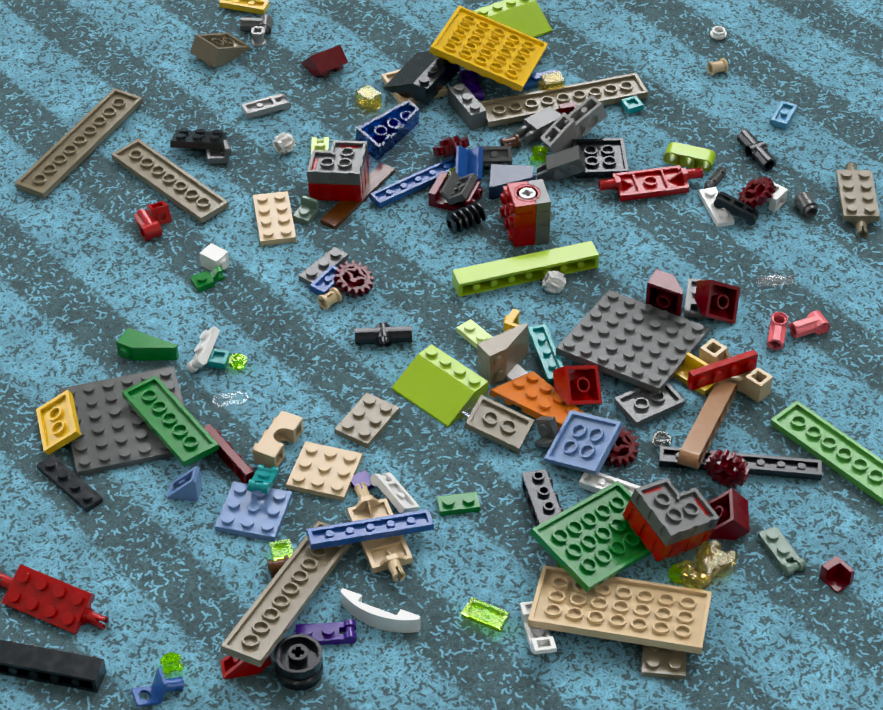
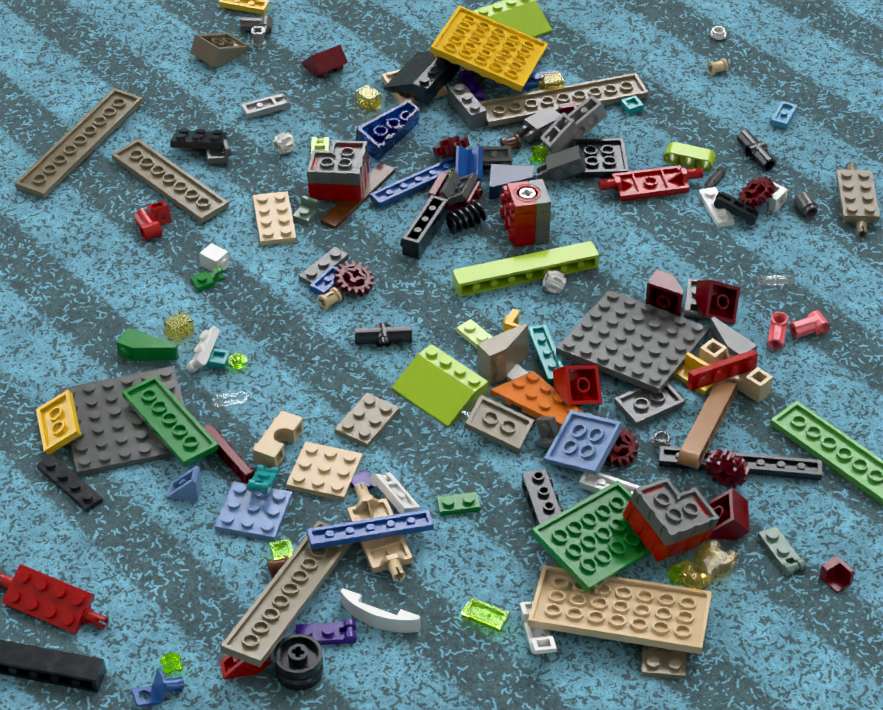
(178, 326): none -> clear yellow brick
(424, 227): none -> black brick
(730, 338): none -> slope

